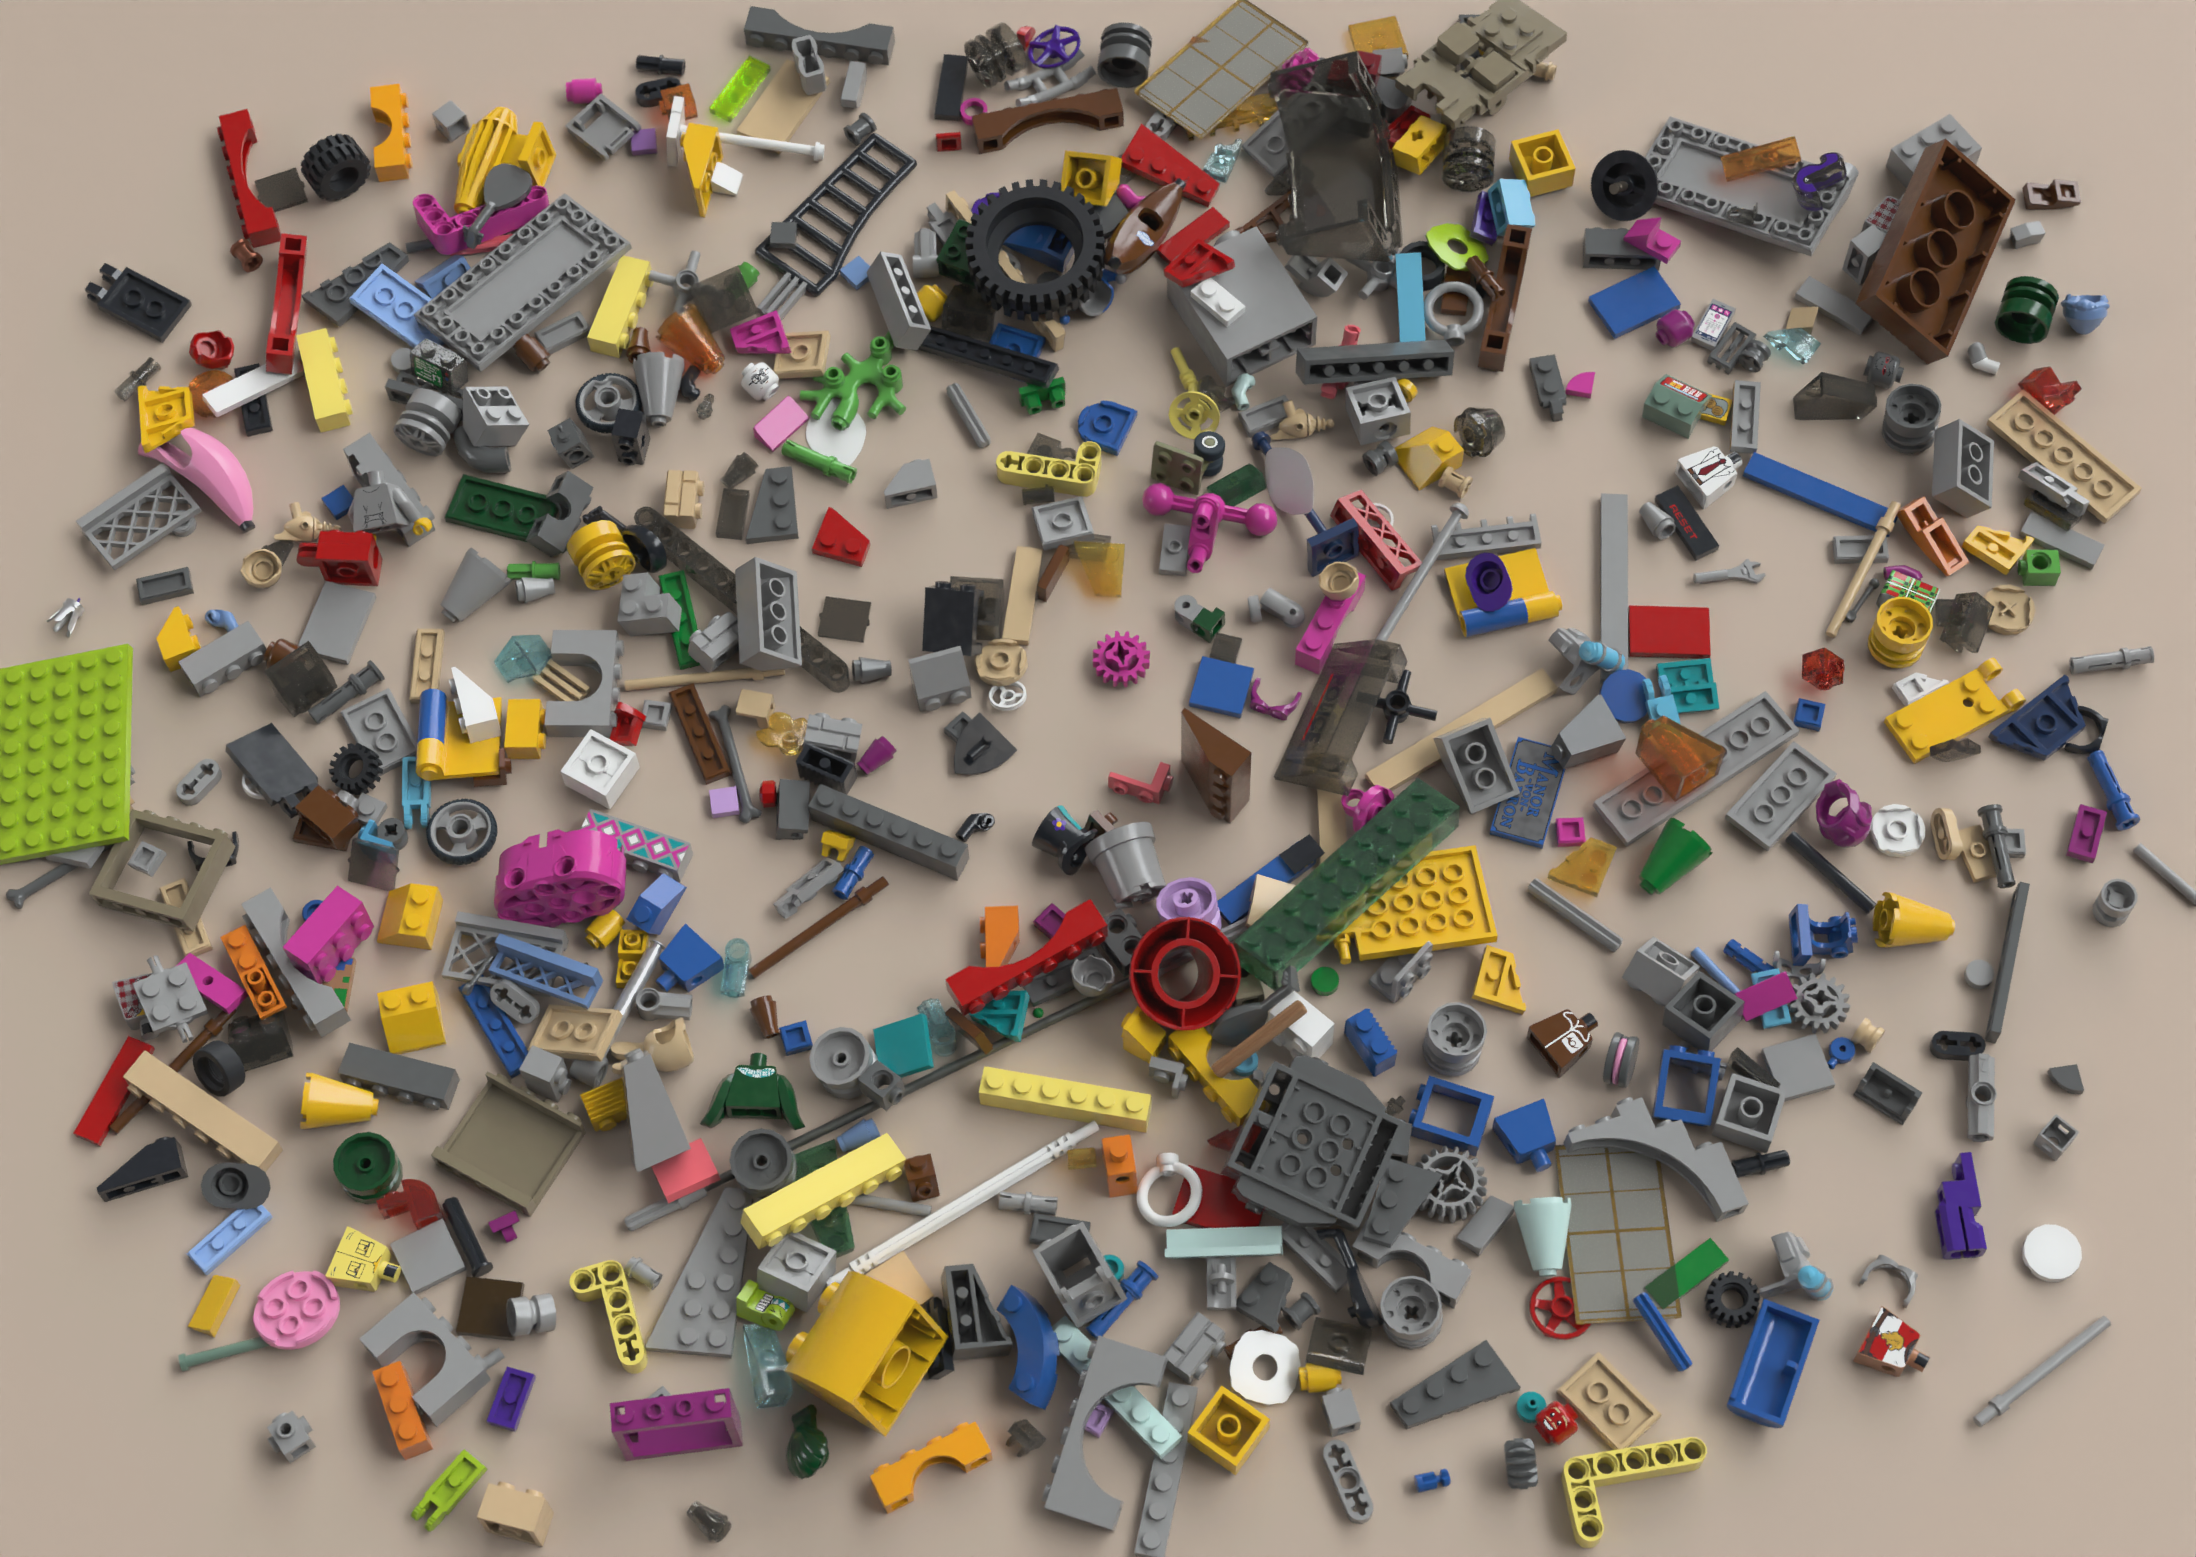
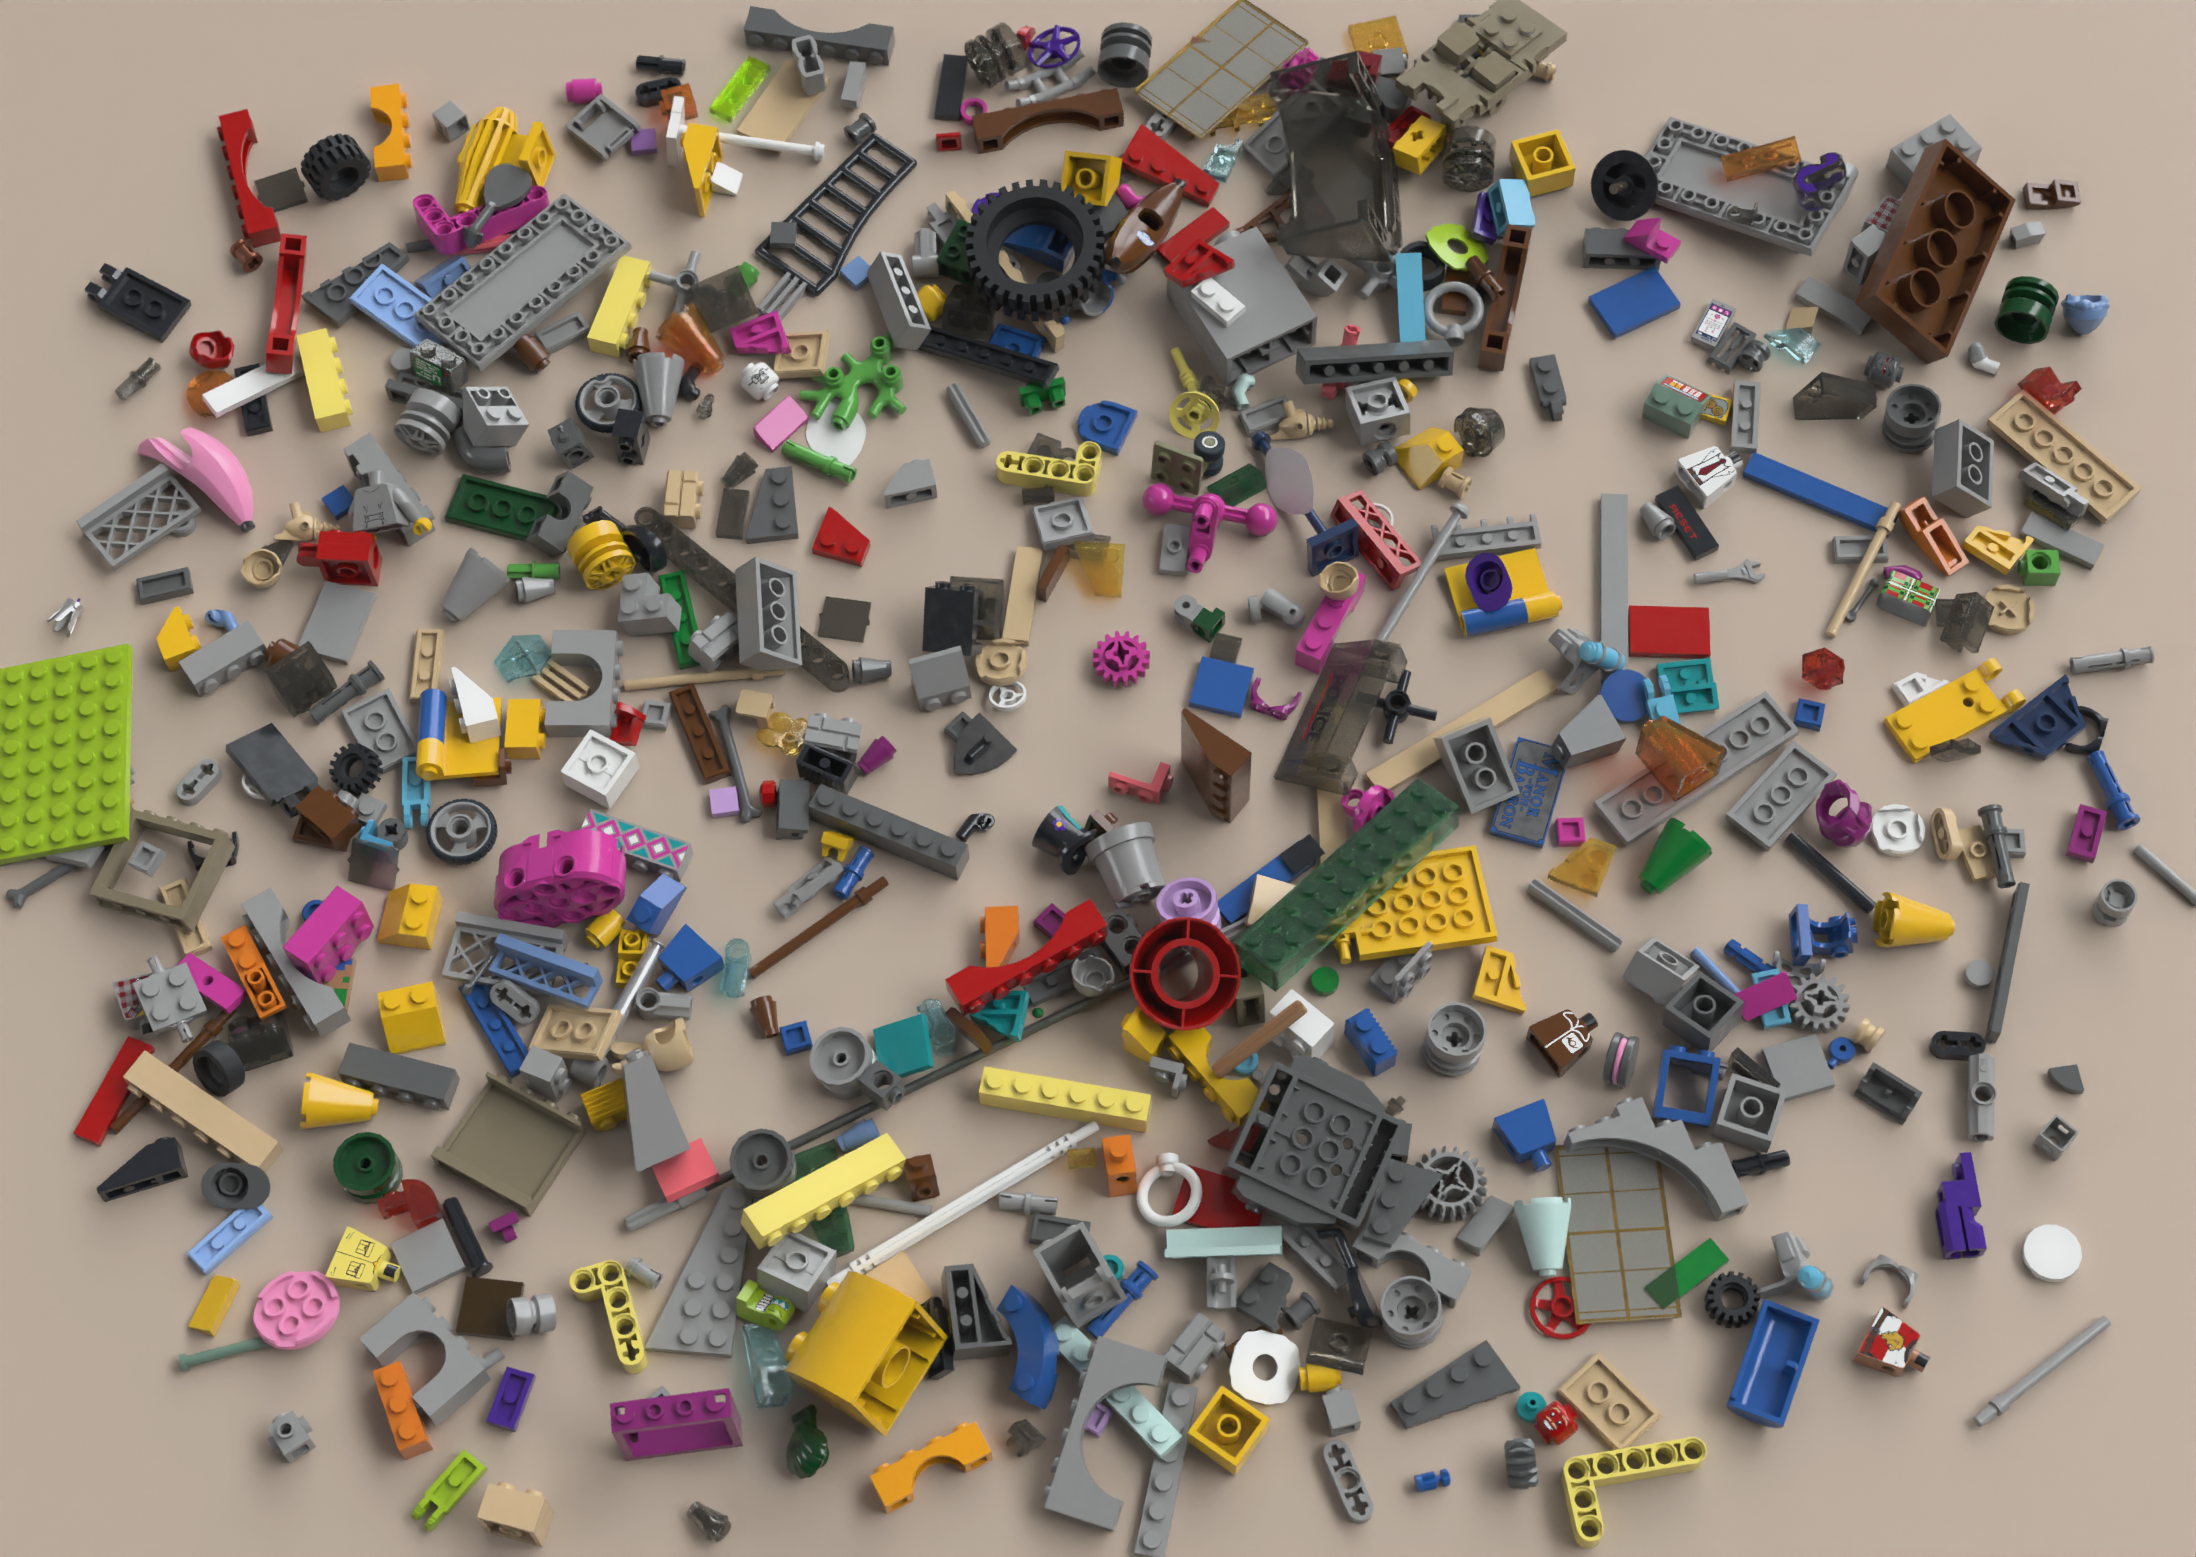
(164, 414): yellow wing -> none
(754, 1093): dark green torso -> none
(1244, 1020): dark grey piece -> none
(1444, 1137): blue window -> none
(1581, 385): dark pink tile -> none
(1662, 1331): blue axle -> none
(1675, 328): magenta head -> none
(1900, 632): yellow wheel -> none

